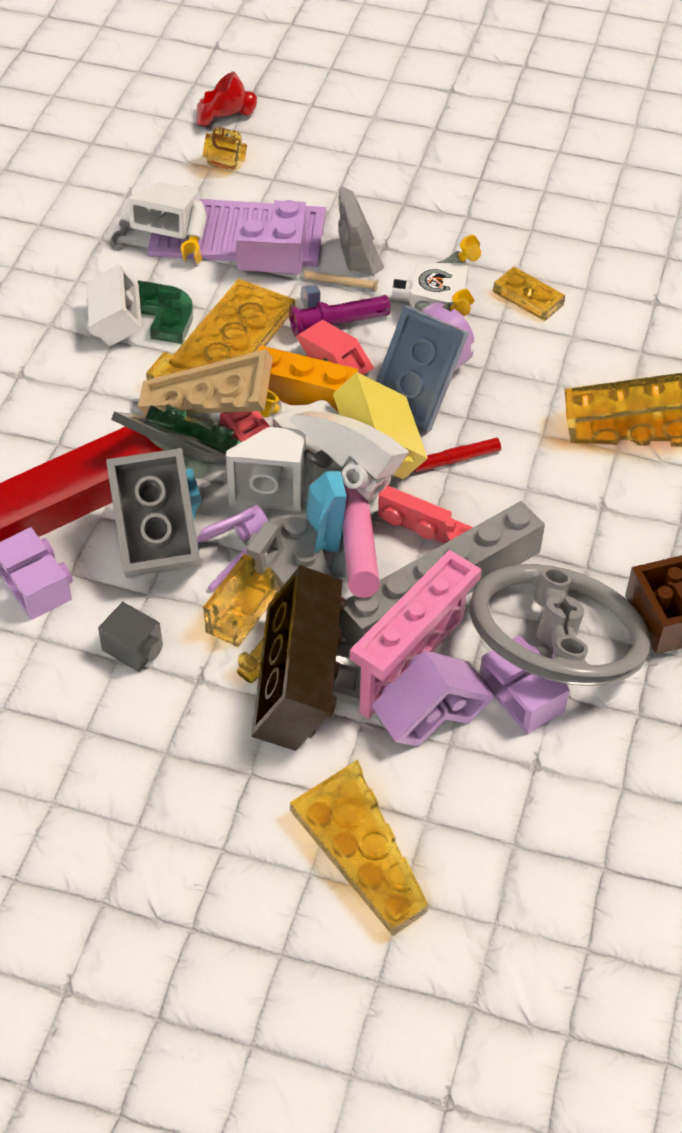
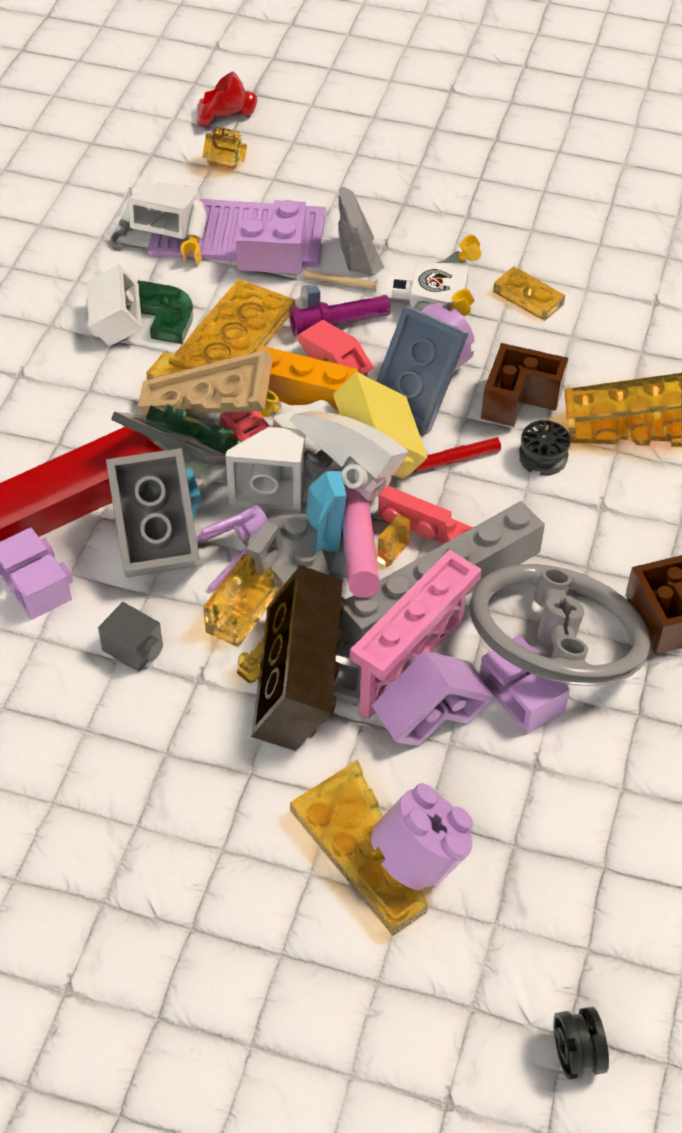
(393, 540): none -> clear yellow tile
(422, 838): none -> lavender brick
(522, 377): none -> reddish brown brick
(544, 449): none -> pearl dark grey wheel
(581, 1042): none -> pearl dark grey wheel

